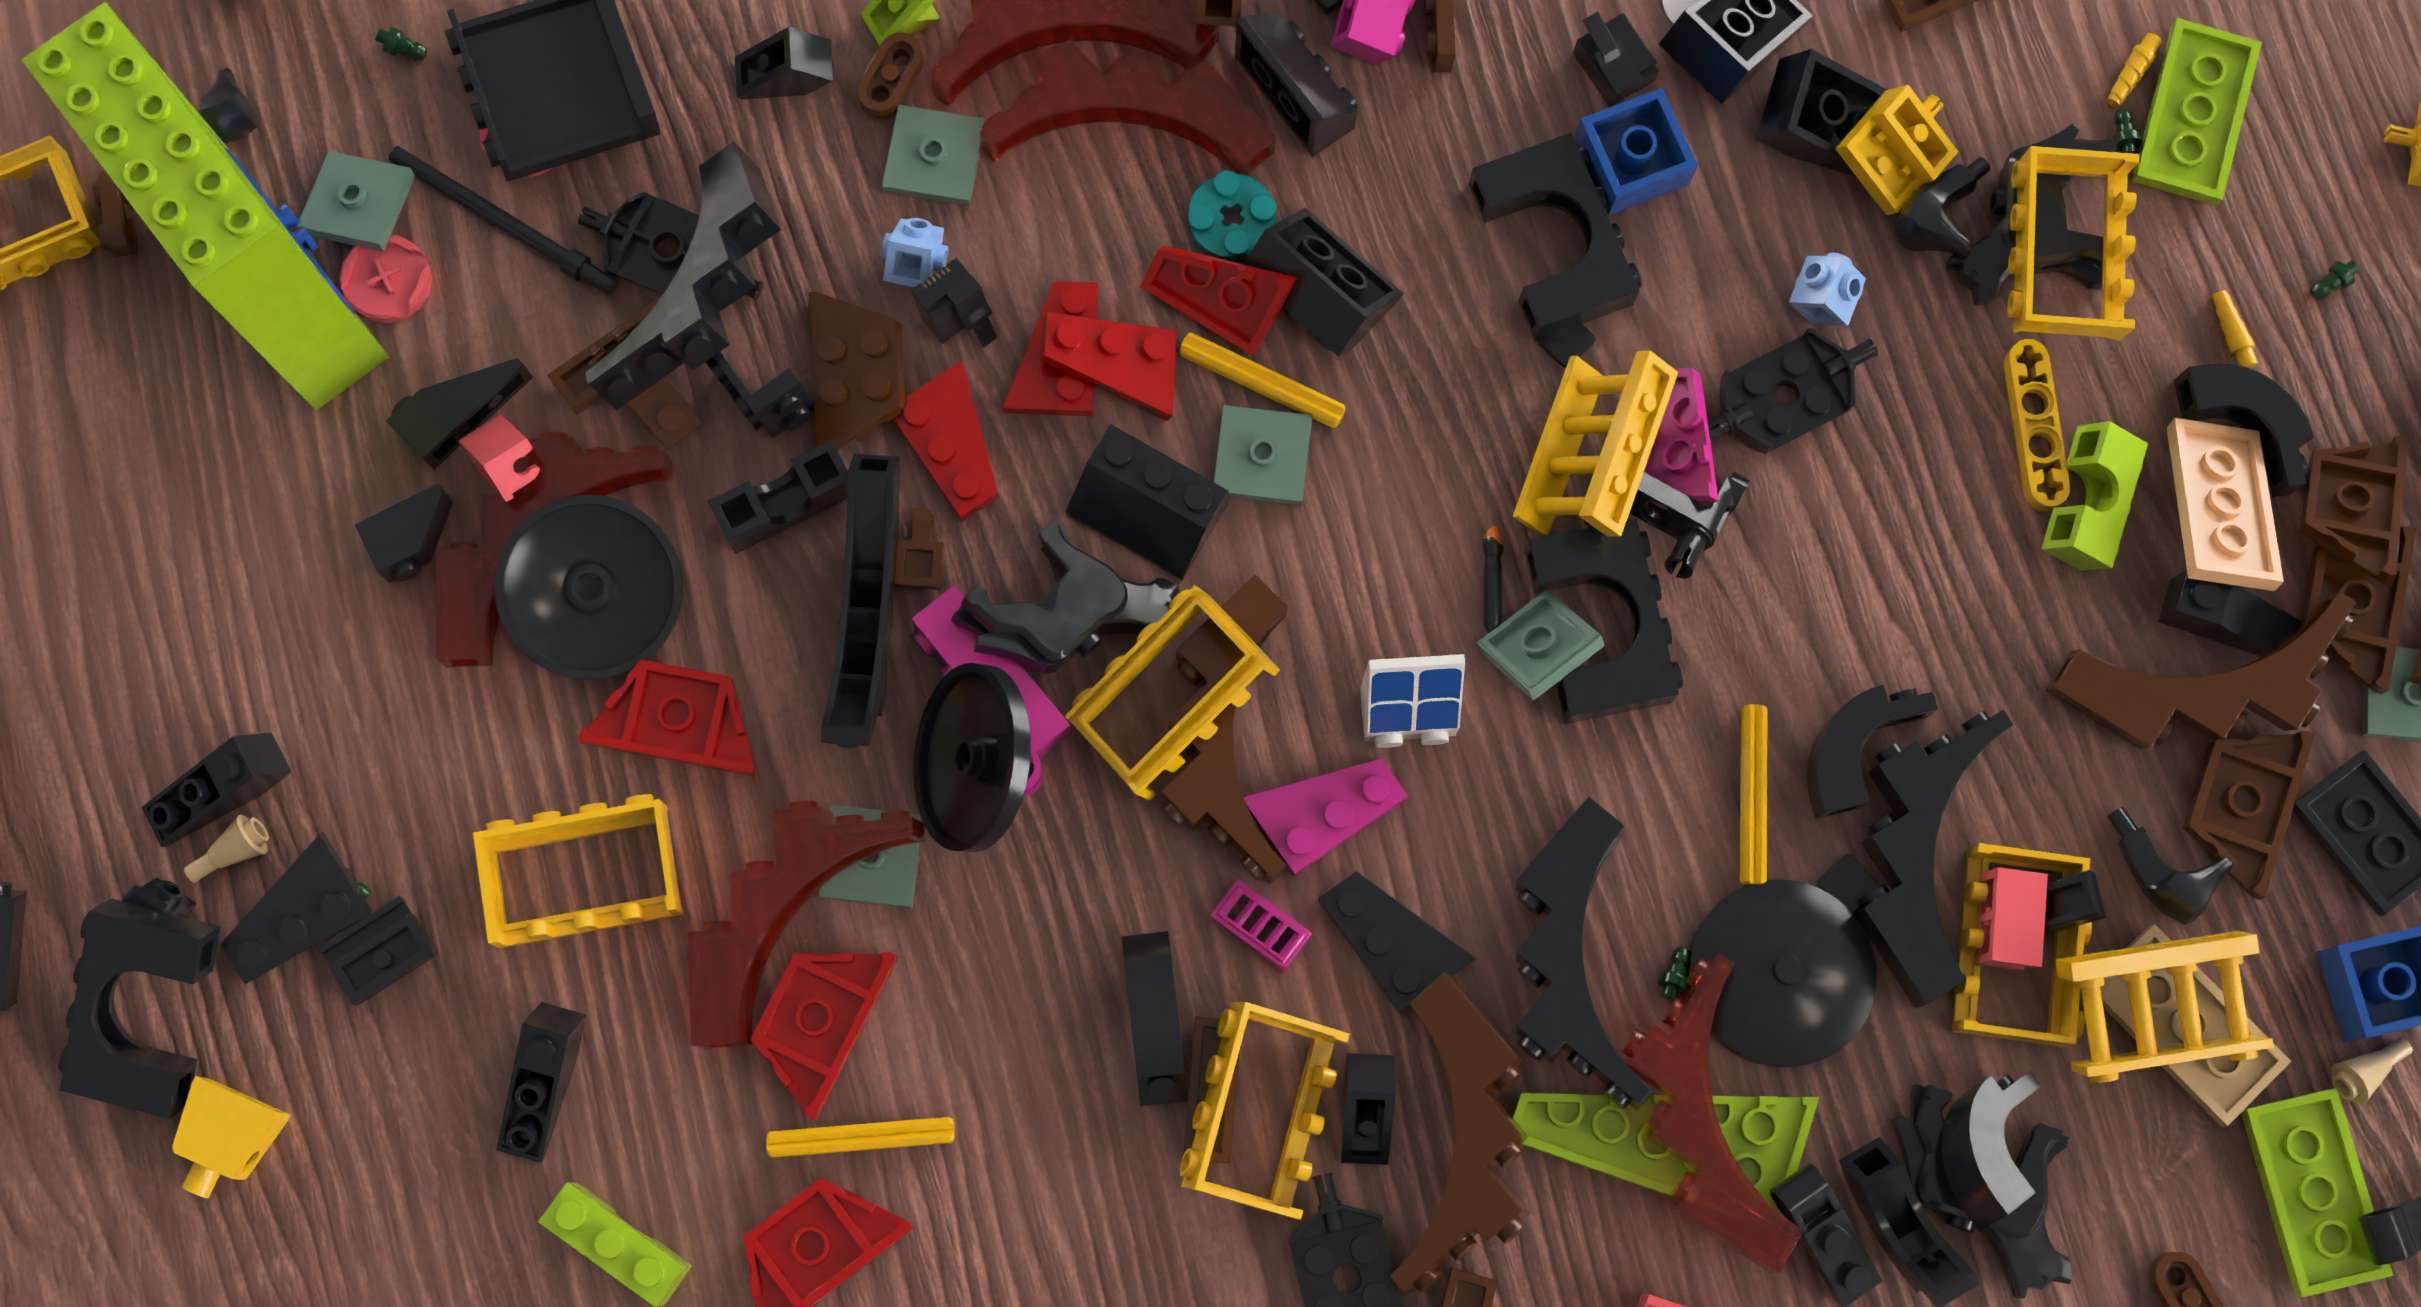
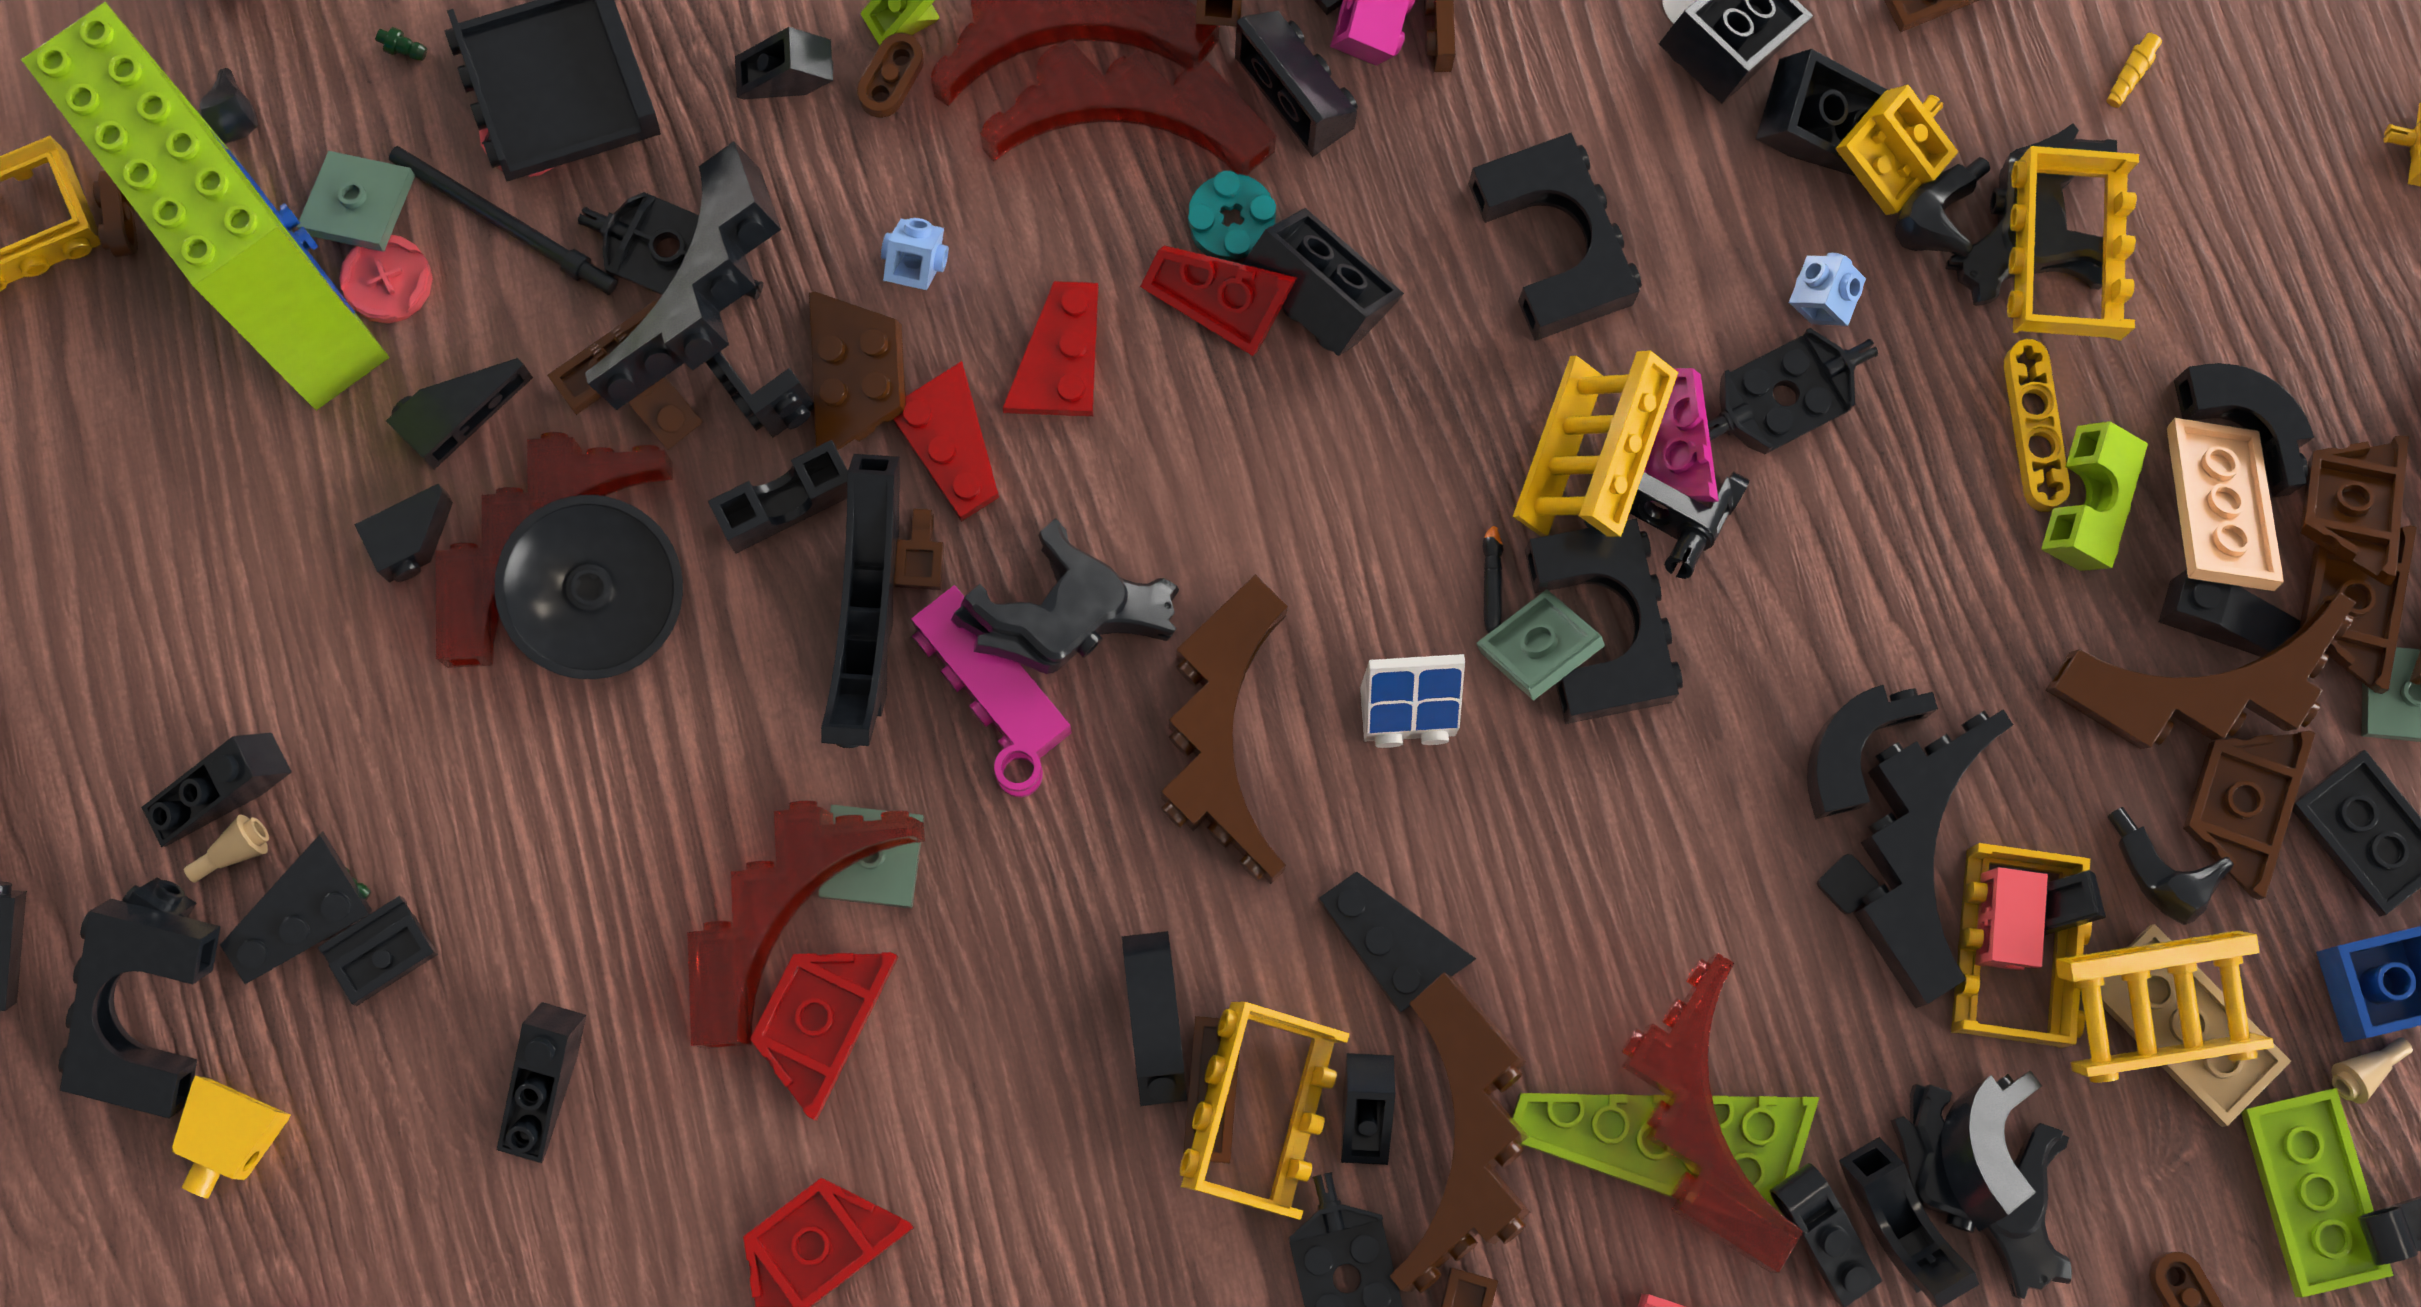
(493, 453): coral hinge -> none
(552, 828): yellow window -> none
(614, 1244): lime arch -> none
(675, 718): red wing -> none
(860, 1137): yellow axle -> none
(933, 155): sand green plate -> none
(954, 302): black piece -> none
(972, 757): black dish -> none
(1116, 355): red wing -> none
(1147, 502): black slope -> none
(1199, 719): yellow window -> none
(1262, 380): yellow axle -> none
(1263, 454): sand green plate -> none
(1285, 922): dark pink slope -> none
(1324, 811): dark pink wing -> none
(1564, 1016): black arch -> none
(1567, 342): black piece -> none
(1615, 58): black piece -> none
(1636, 151): blue brick -> none
(1674, 978): dark green piece -> none
(1753, 794): yellow axle -> none
(1797, 973): black dish -> none
(2127, 136): dark green piece -> none
(2197, 111): lime plate -> none
(2236, 335): yellow animal -> none
(2339, 276): dark green piece -> none

